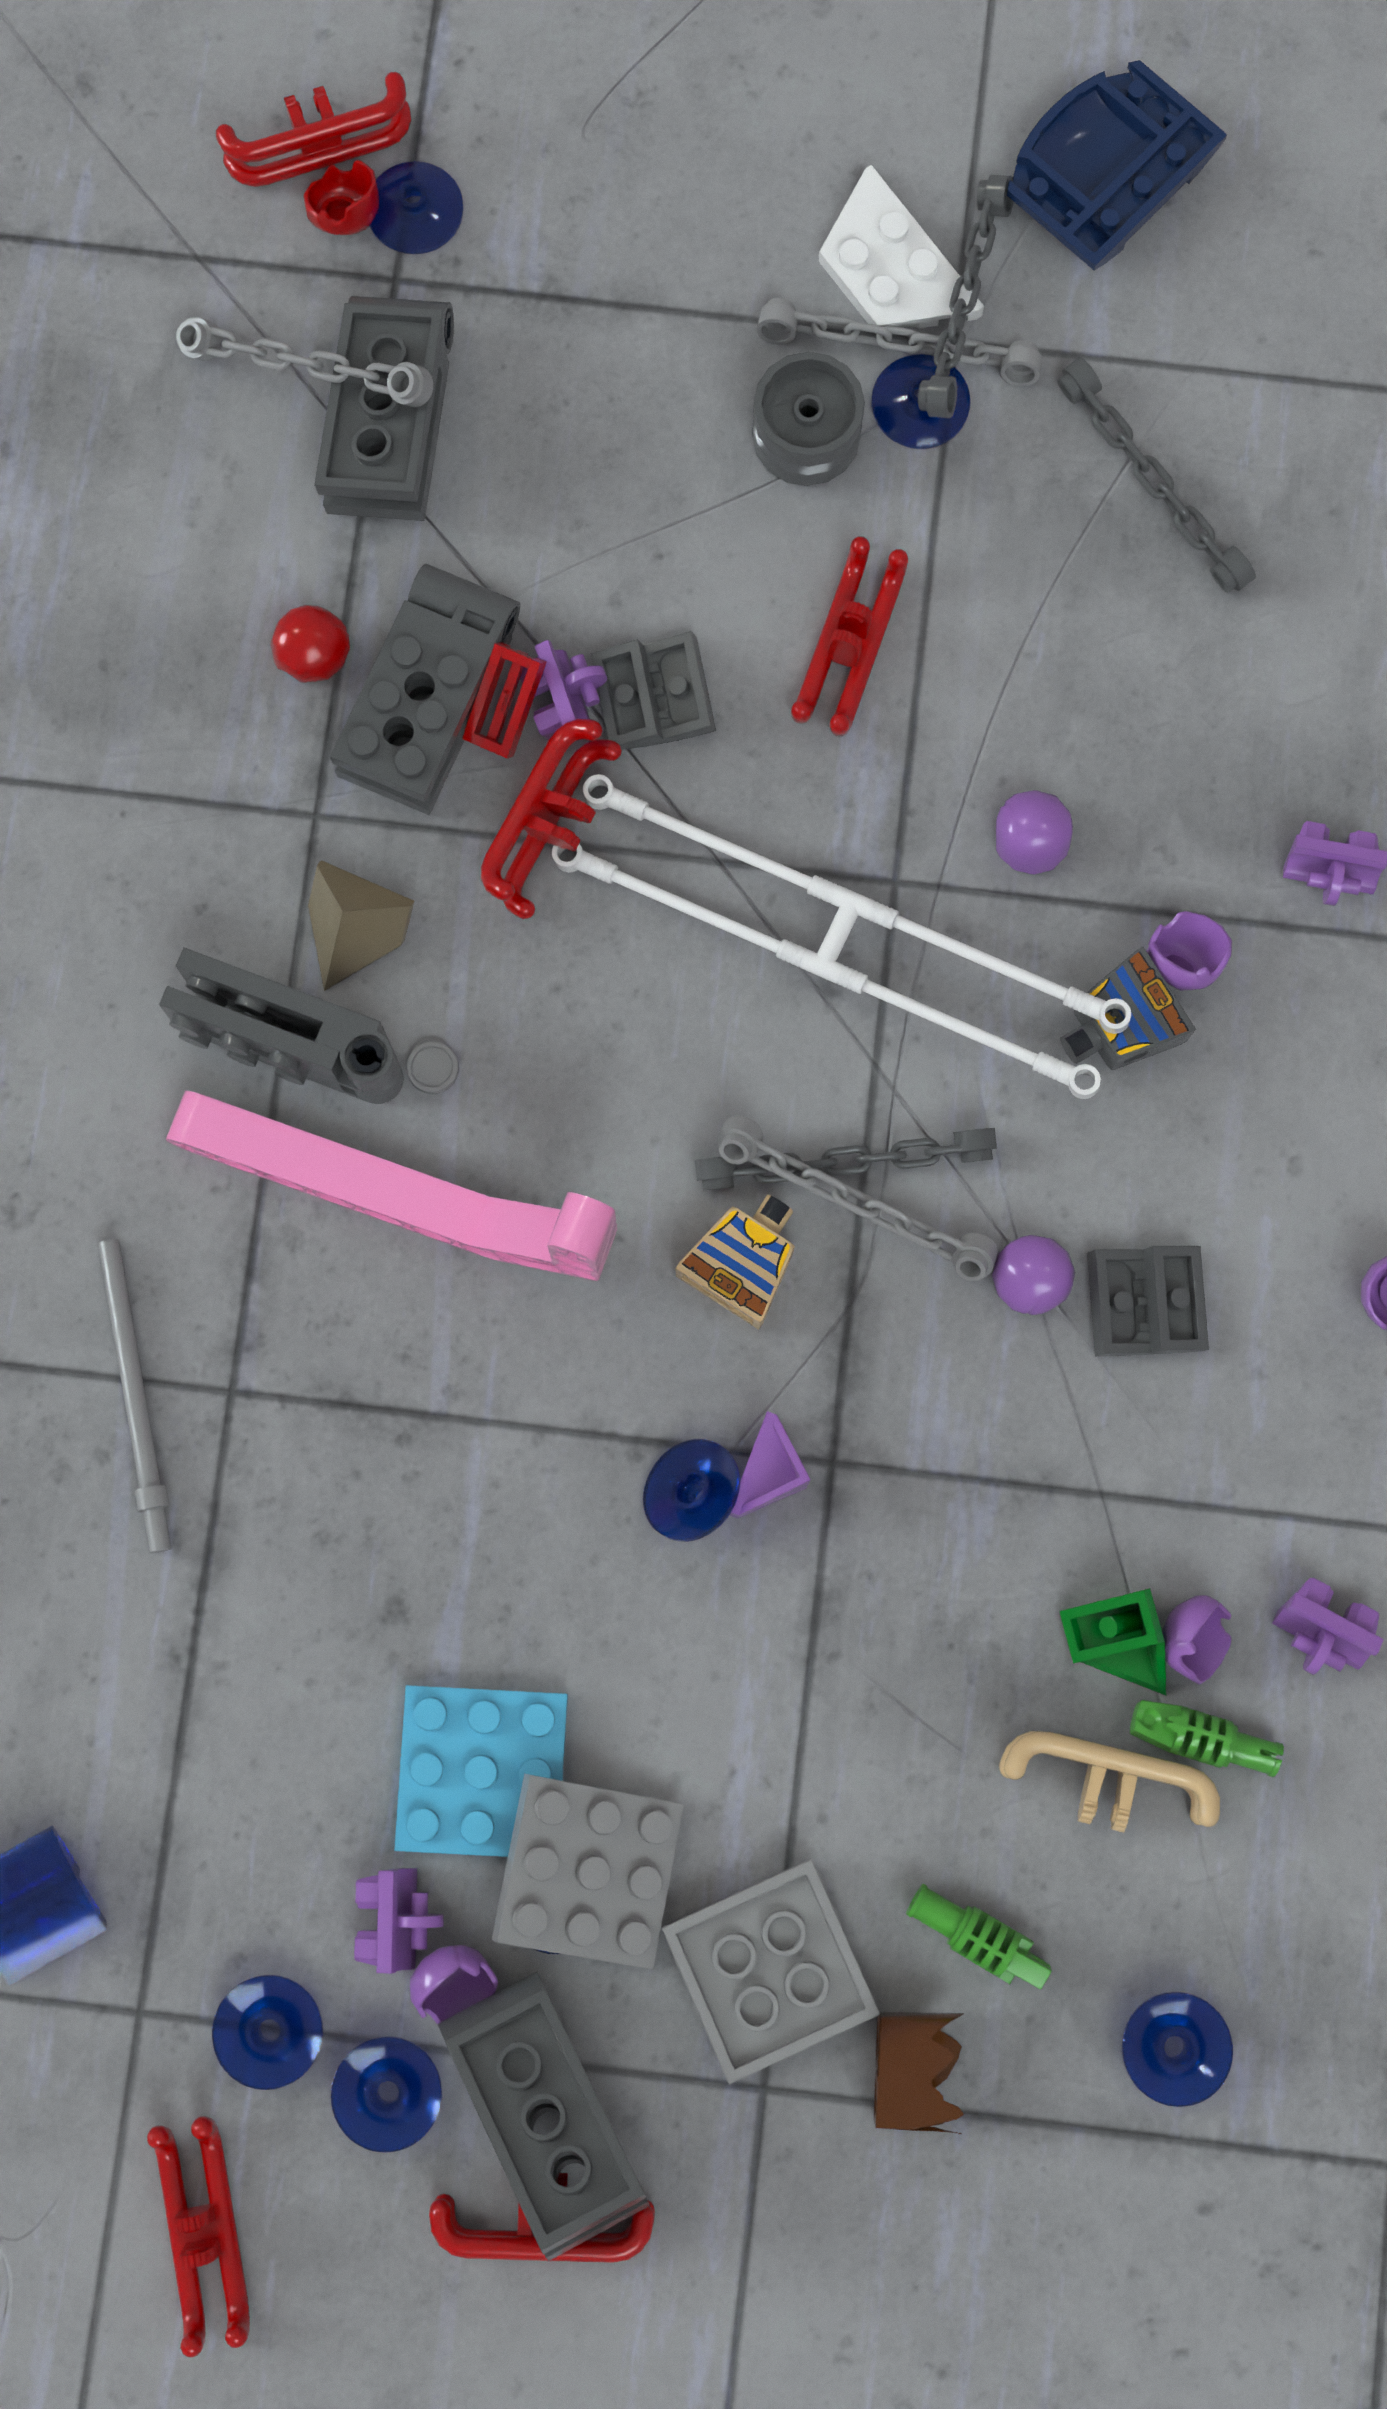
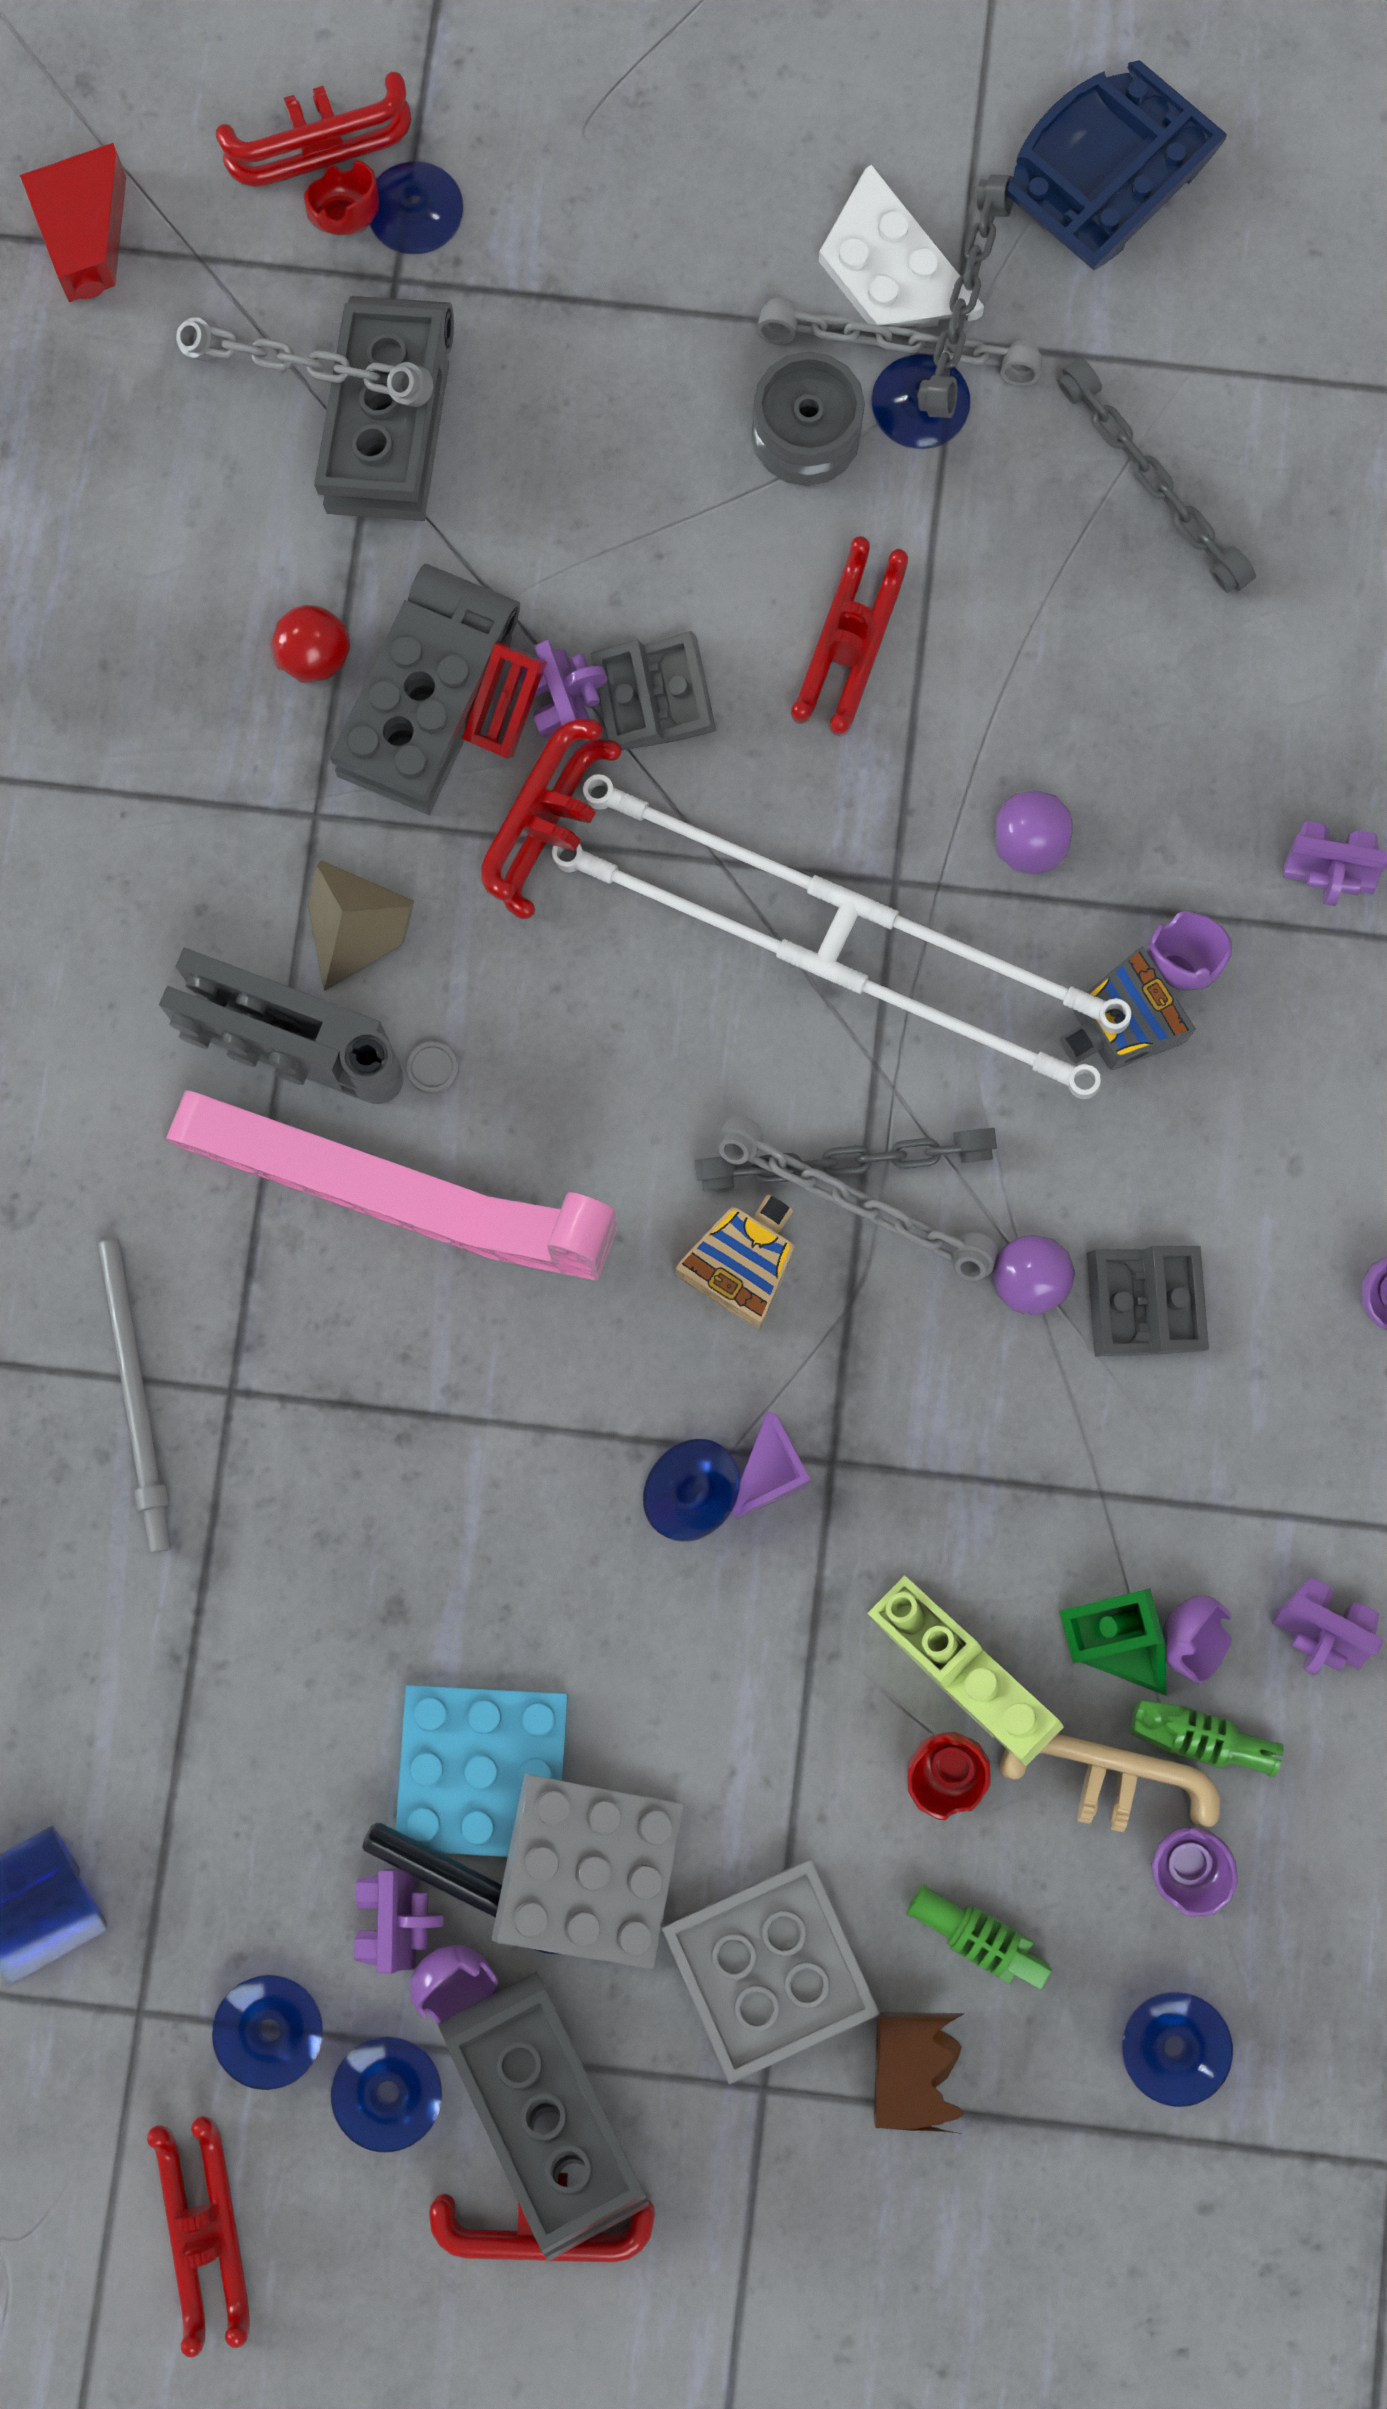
(80, 218): none -> red slope
(433, 1868): none -> black axle
(948, 1775): none -> red hair
(965, 1671): none -> yellowish green slope
(1195, 1871): none -> medium lavender hair

